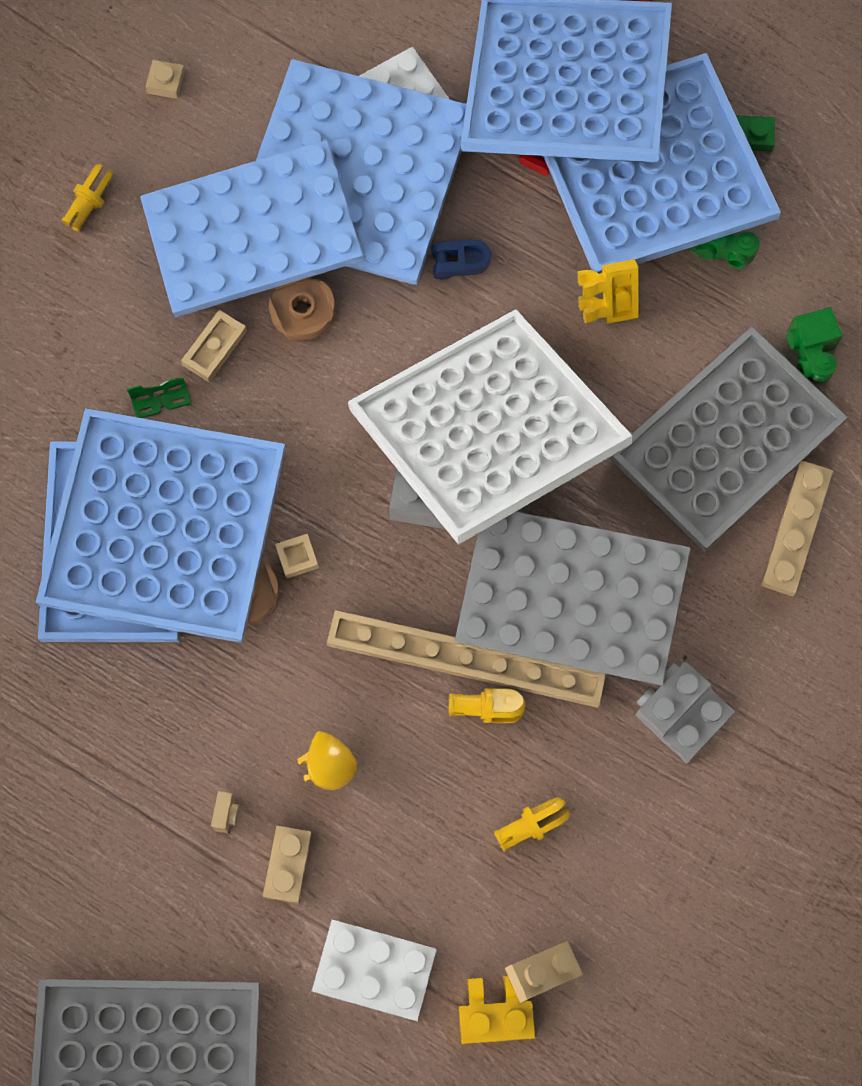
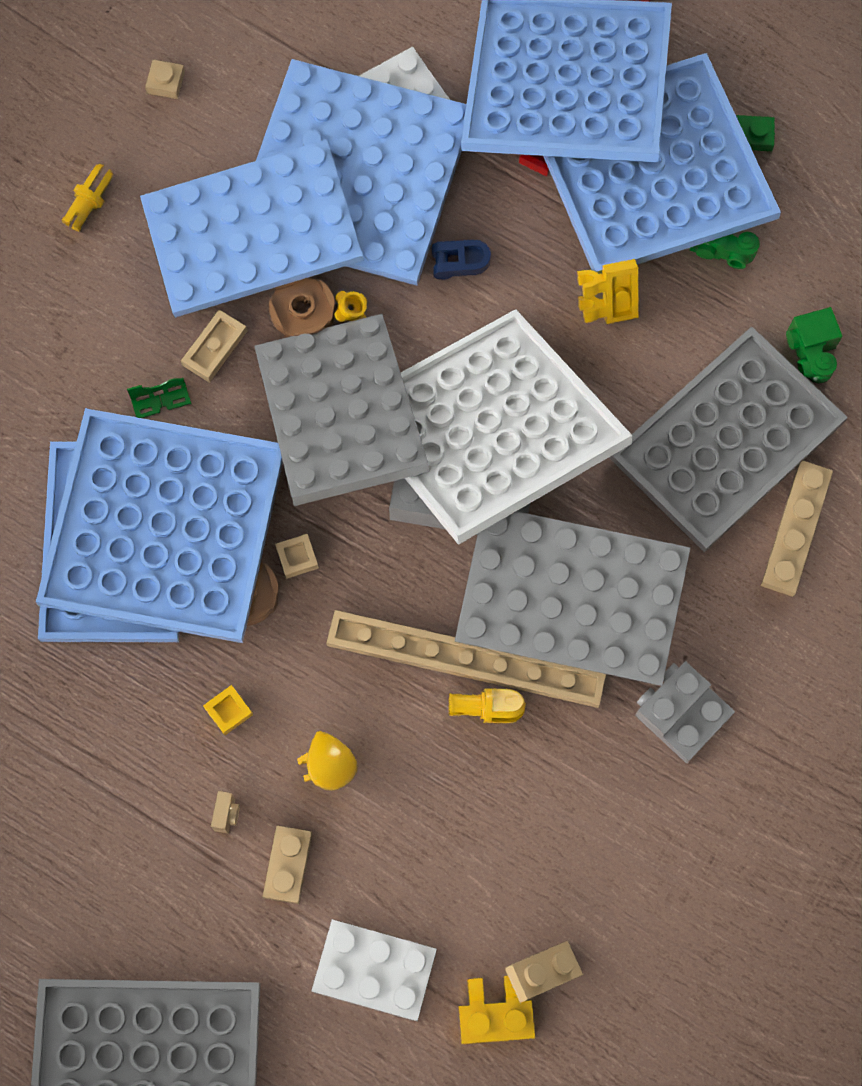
(228, 710): none -> yellow plate
(340, 410): none -> light grey plate
(351, 298): none -> yellow plate
(533, 823): yellow arm -> none

